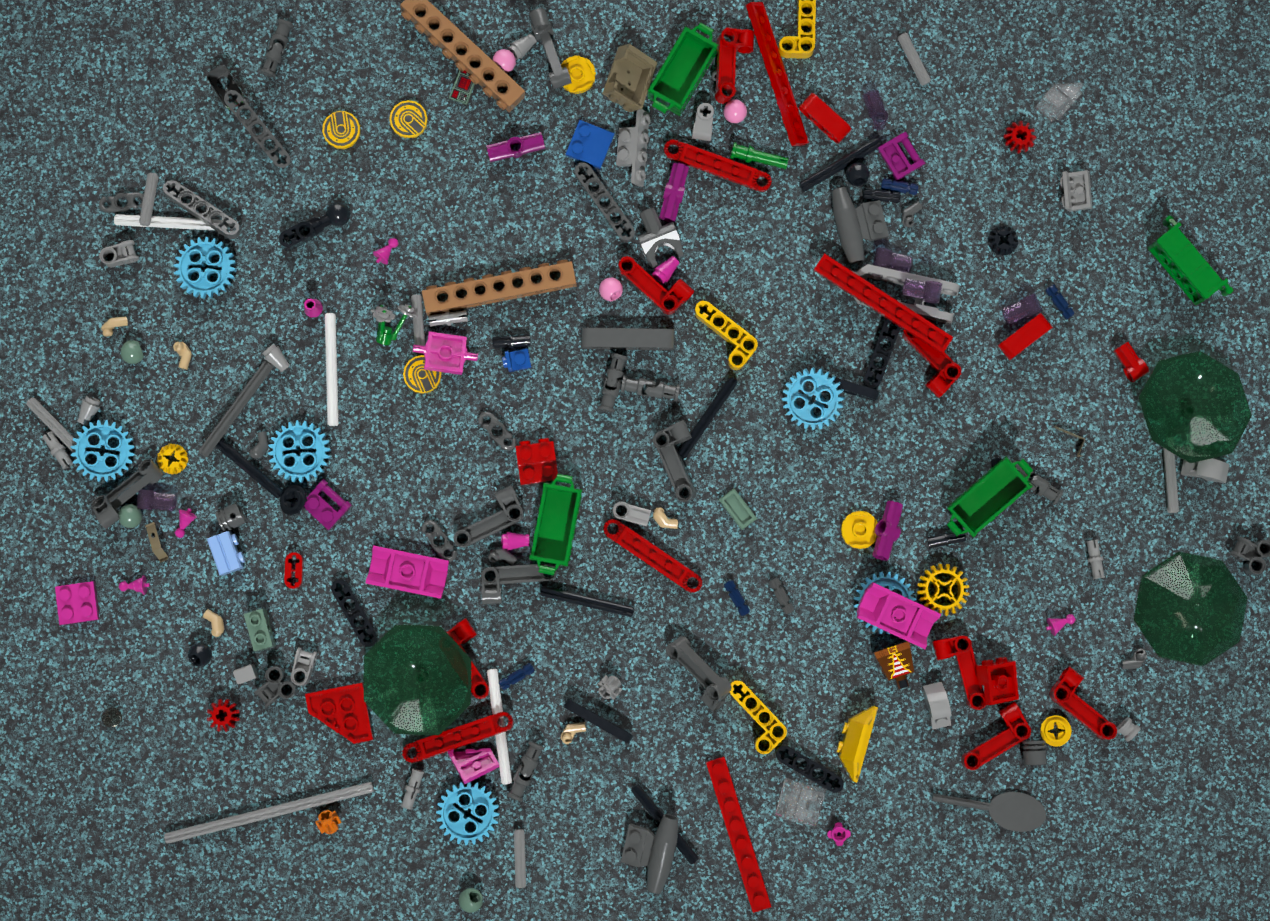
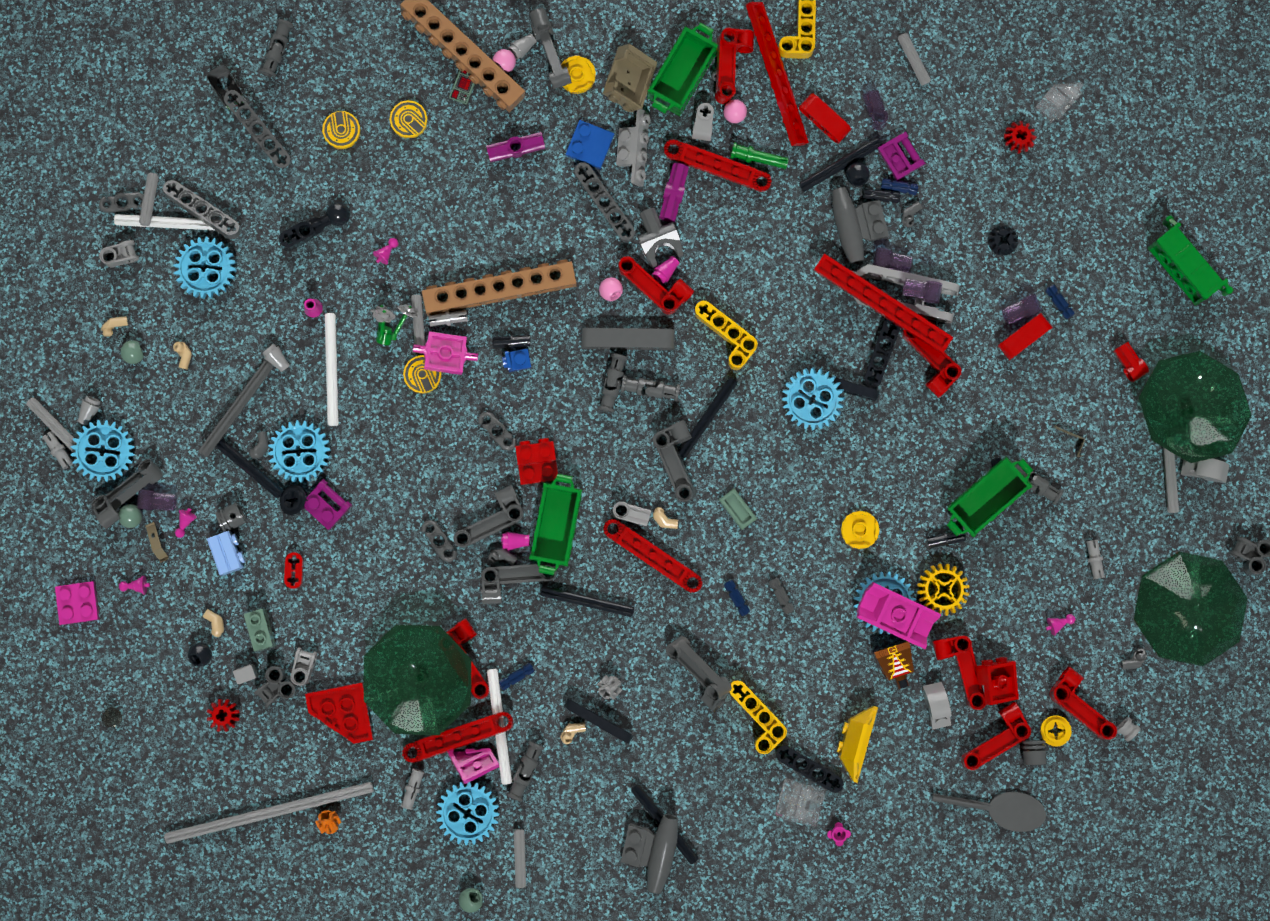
(175, 467): yellow gear -> none
(352, 614): black beam -> none
(408, 572): dark pink piece -> none
(738, 834): red plate -> none
(887, 530): magenta piece -> none
(1076, 190): light grey bracket -> none

